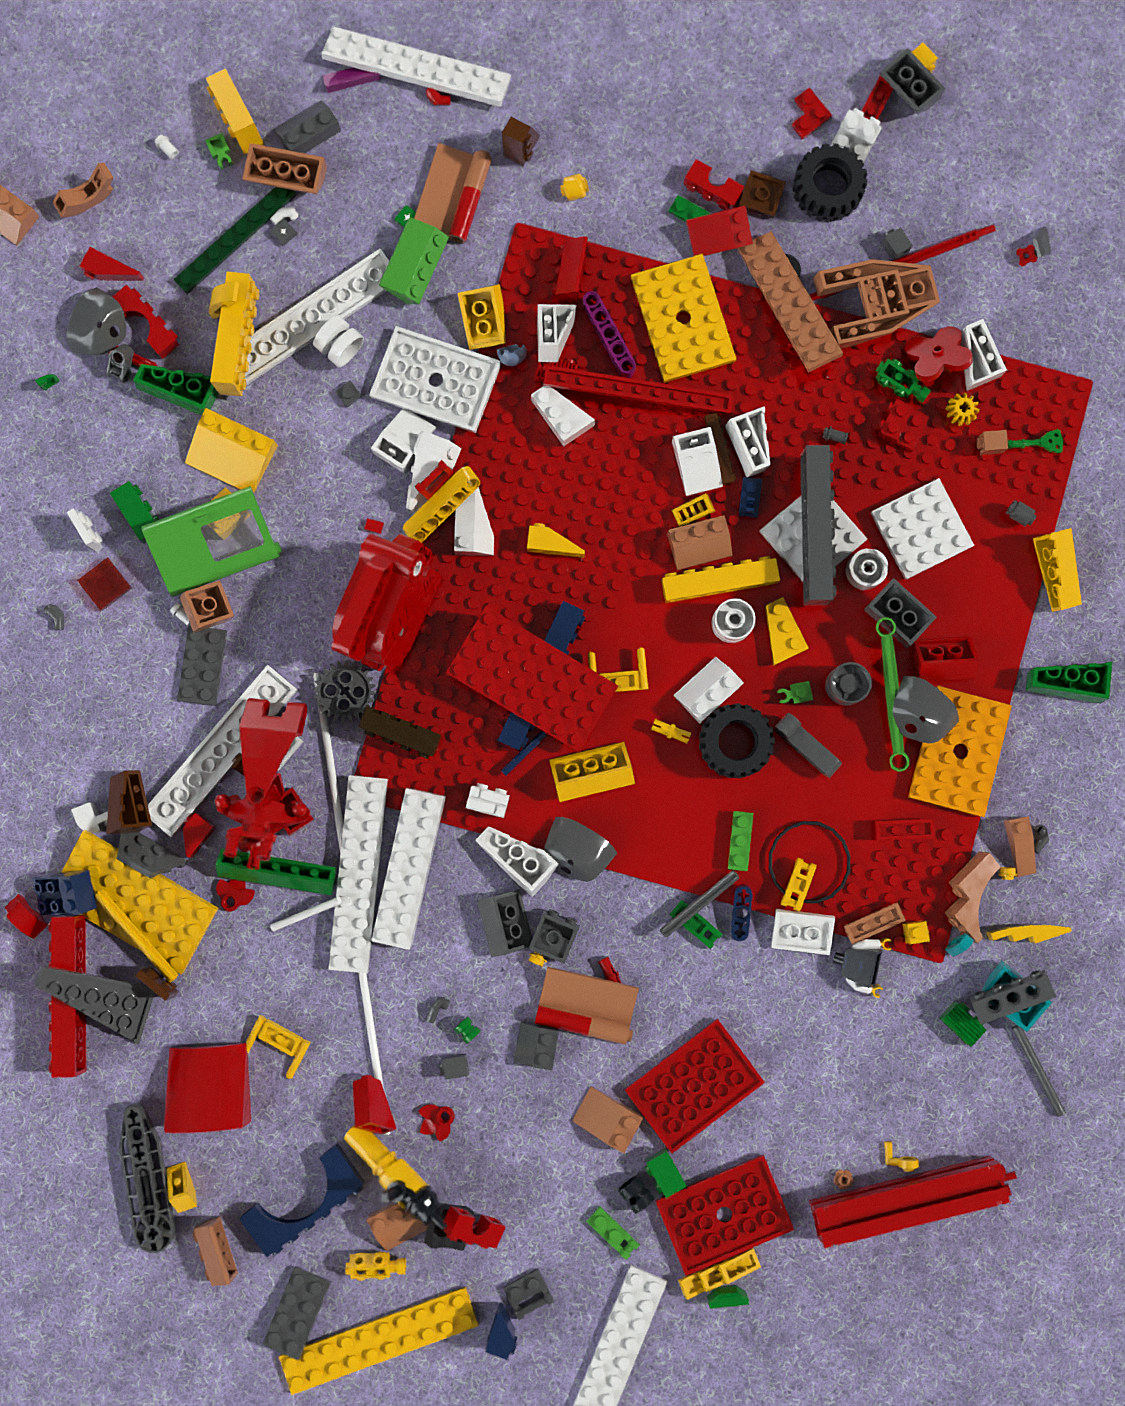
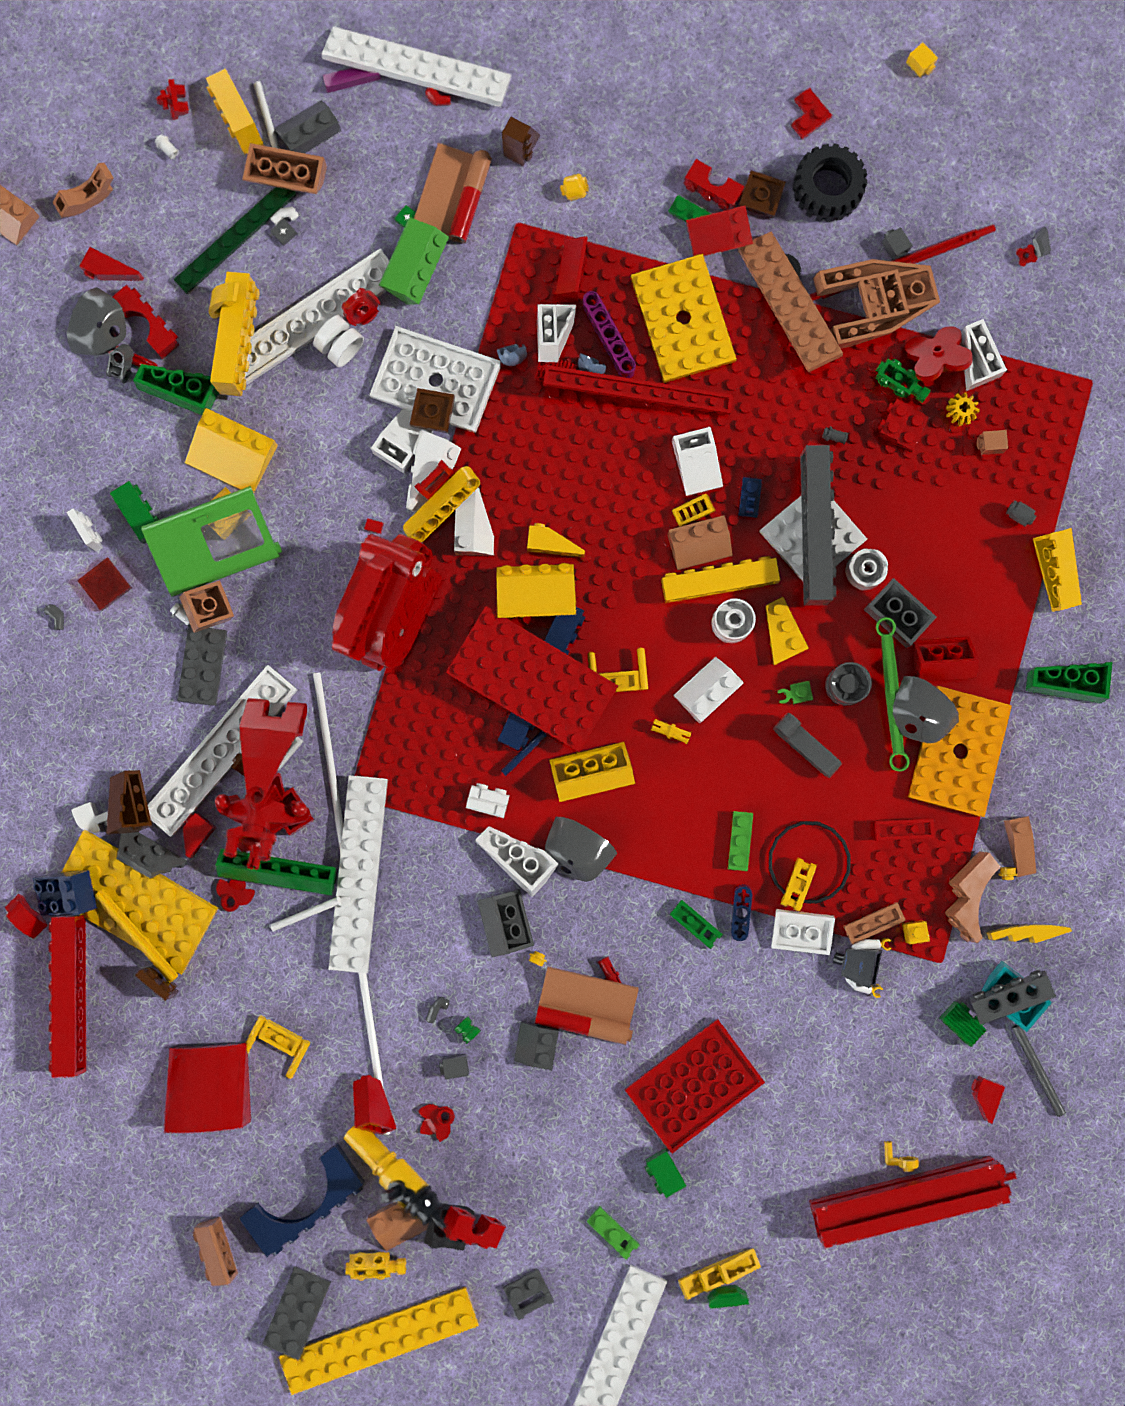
(47, 381): green tile -> none
(107, 1000): dark grey wing -> none
(141, 1167): dark grey beam -> none
(173, 92): none -> red hips
(181, 1188): yellow slope -> none
(219, 149): bright green plate -> none
(266, 115): none -> white bar
(348, 394): dark grey plate -> none
(352, 306): none -> red plate
(358, 679): dark grey gear -> none
(399, 731): dark brown wedge -> none
(408, 868): white brick -> none
(432, 410): none -> reddish brown plate
(483, 316): yellow slope -> none
(501, 1337): dark blue slope -> none
(535, 590): none -> yellow slope
(554, 935): dark grey plate -> none
(561, 415): white wedge -> none
(590, 364): none -> sand blue hair
(608, 1119): nougat slope -> none
(634, 1192): black wheel -> none
(699, 904): dark grey axle -> none
(727, 475): reddish brown piece -> none
(750, 441): white wedge -> none
(755, 1219): red plate -> none
(762, 741): black tyre -> none
(843, 1174): nougat plate -> none
(857, 133): white plate -> none
(877, 99): red plate -> none
(913, 81): dark grey slope -> none
(922, 529): white plate -> none
(959, 945): teal beam -> none
(987, 1097): none -> red slope
(1041, 838): dark grey arm -> none
(1043, 442): green piece -> none

